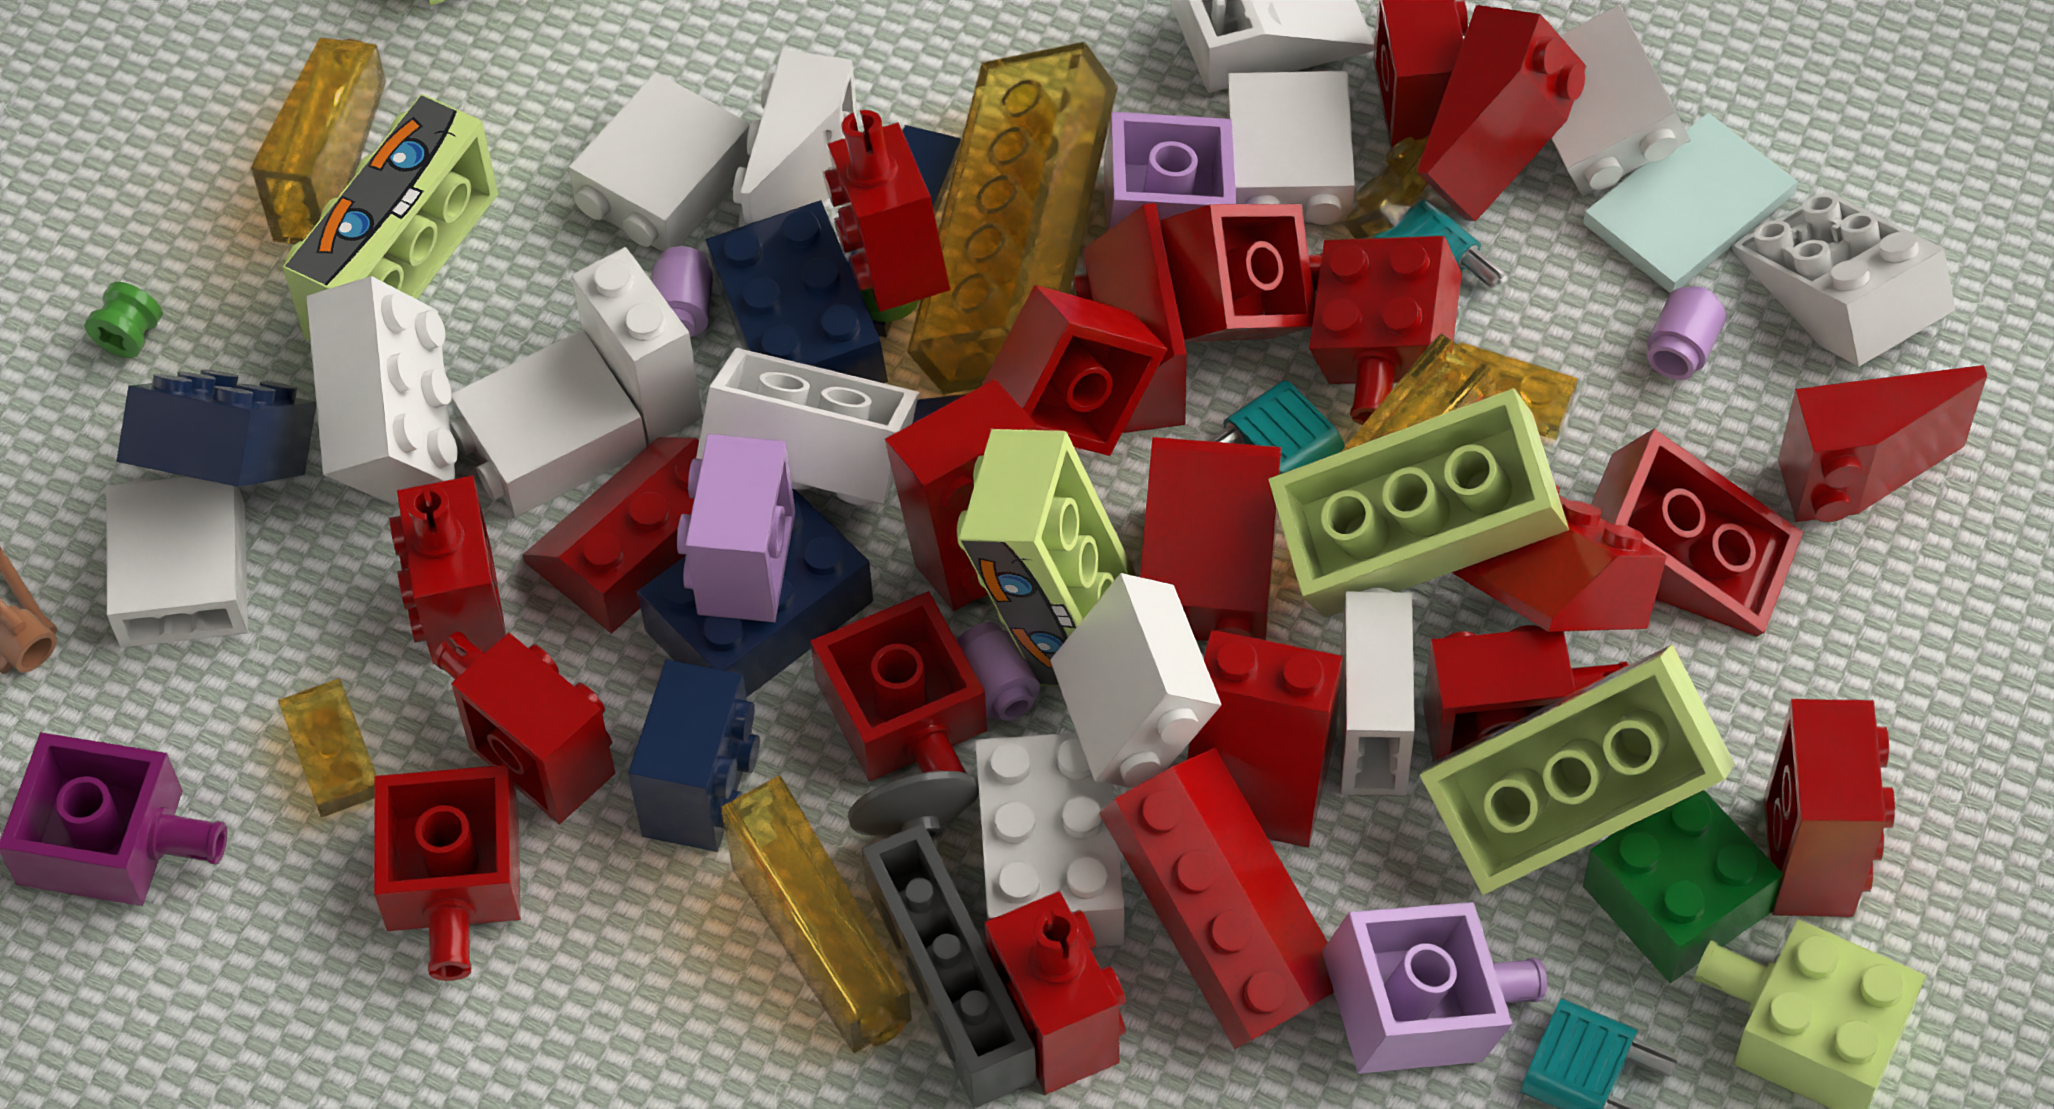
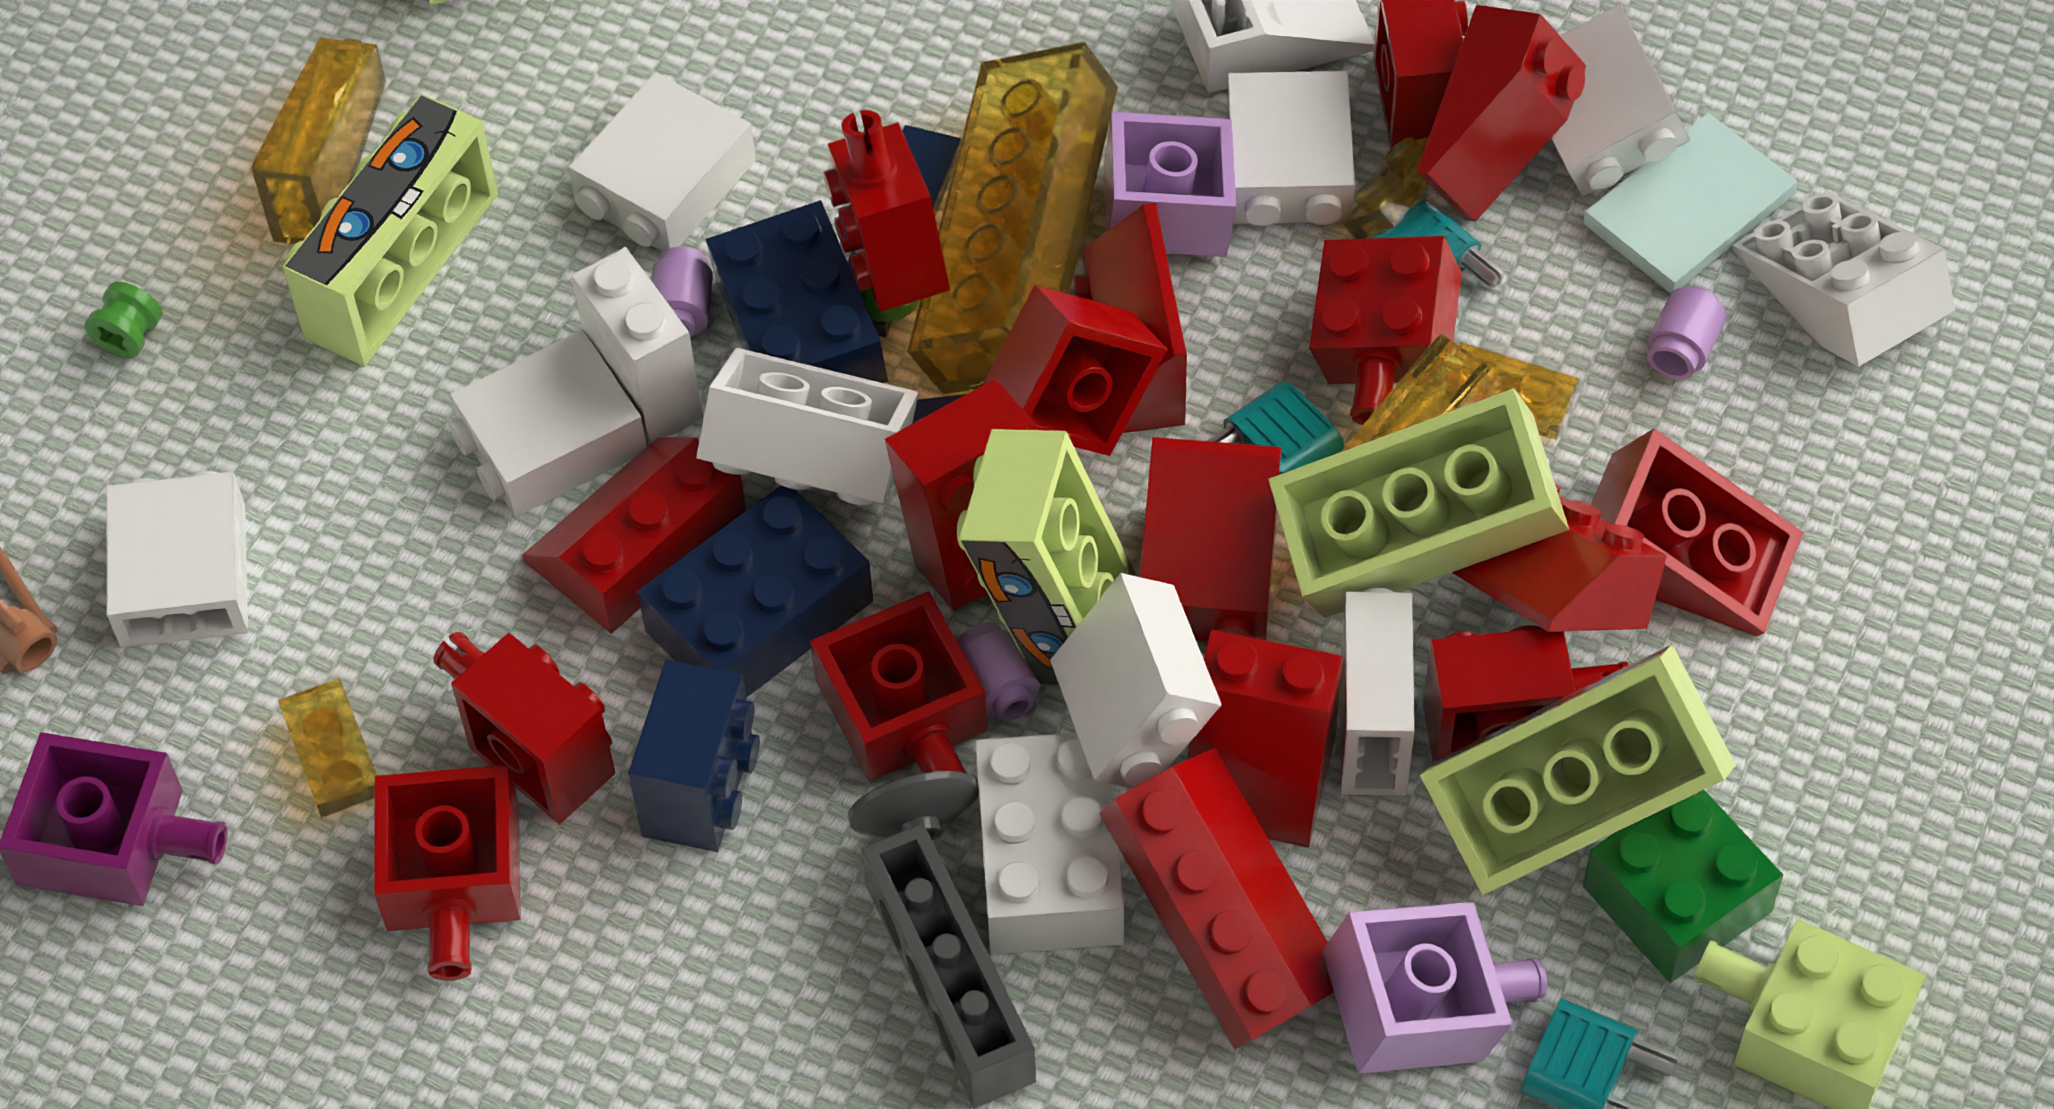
(217, 428): dark blue brick -> none
(380, 388): white brick -> none
(447, 565): red brick -> none
(738, 527): lavender brick -> none
(789, 143): white slope -> none
(815, 915): clear yellow slope -> none
(1058, 989): red brick -> none
(1241, 271): red brick -> none
(1827, 806): red brick -> none
(1872, 436): red slope -> none

